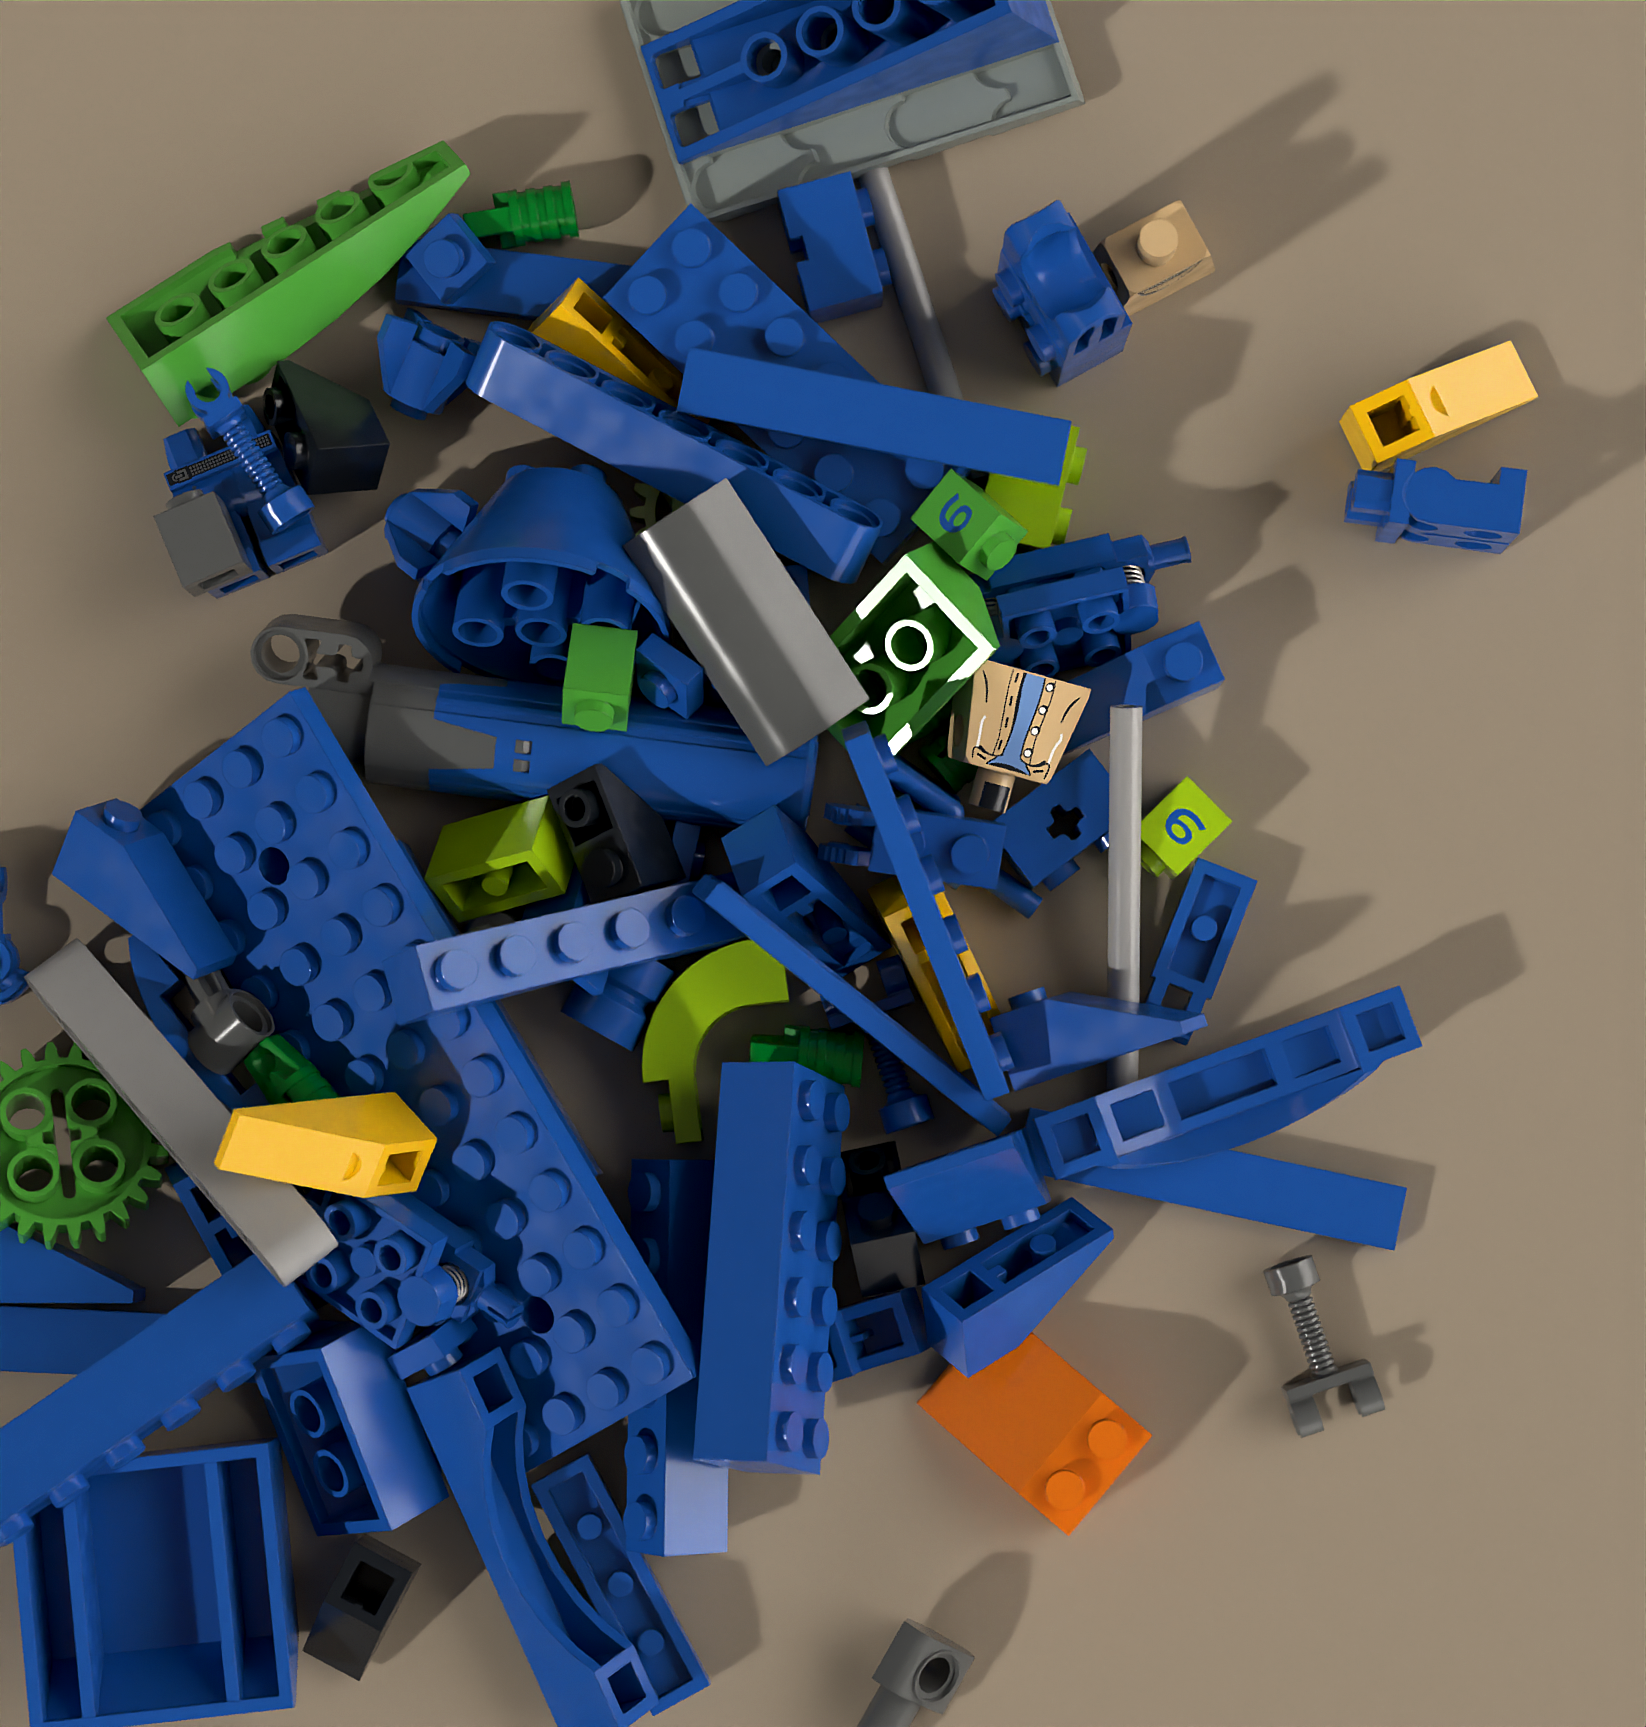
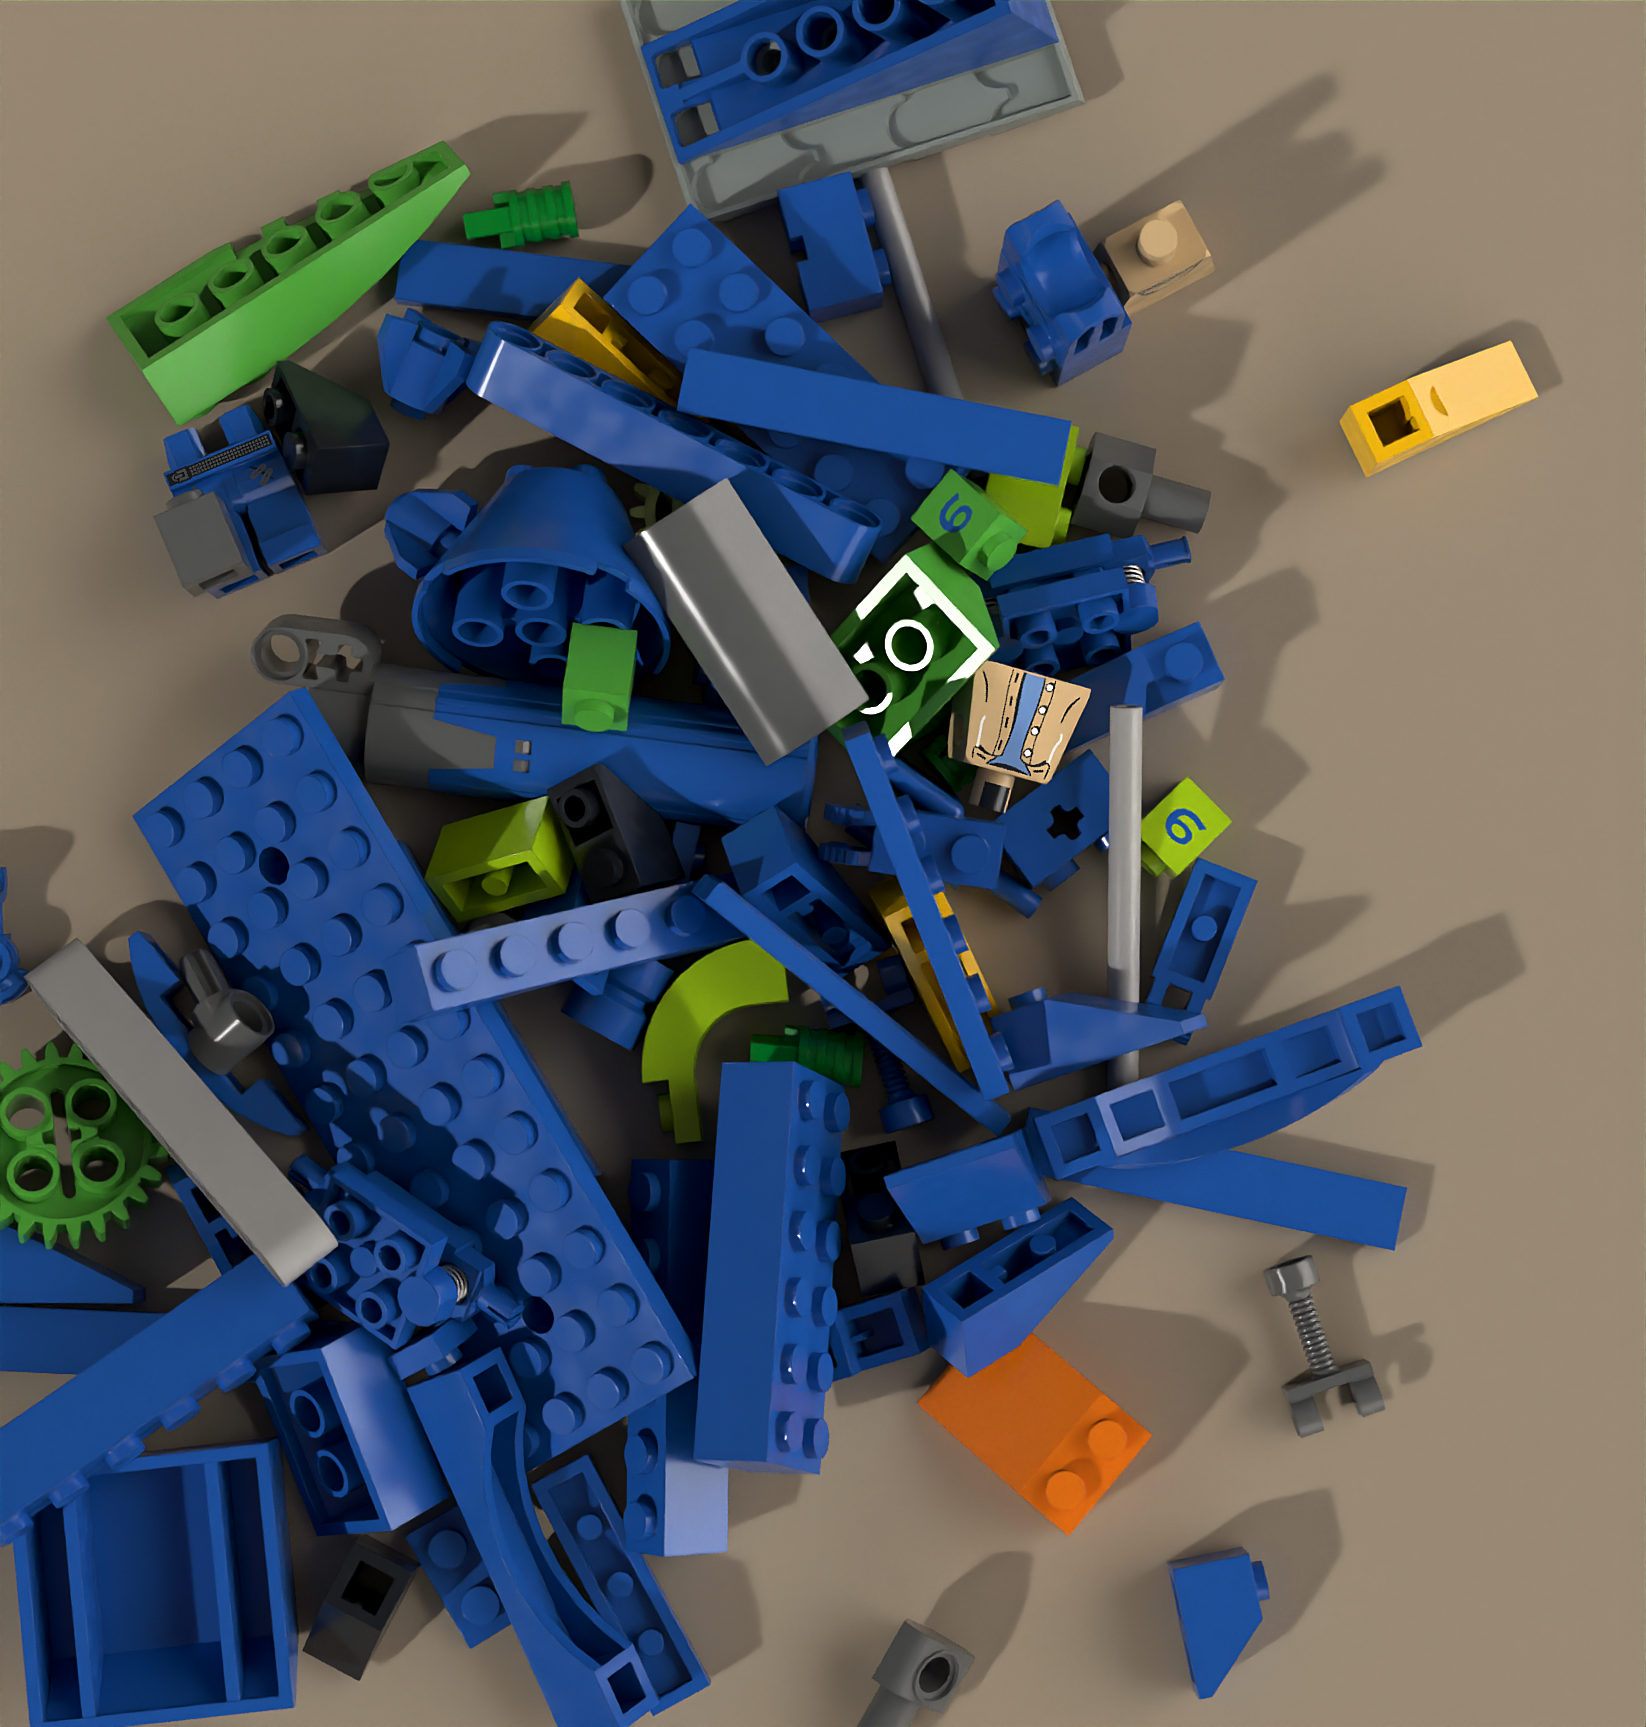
(142, 885): blue slope -> none
(224, 417): blue bar -> none
(285, 1073): green hinge -> none
(334, 1144): yellow slope -> none
(450, 258): blue plate -> none
(459, 1575): none -> blue plate
(669, 677): blue plate -> none
(1147, 494): none -> dark grey piece
(1216, 1611): none -> blue slope
(1437, 507): blue hips -> none

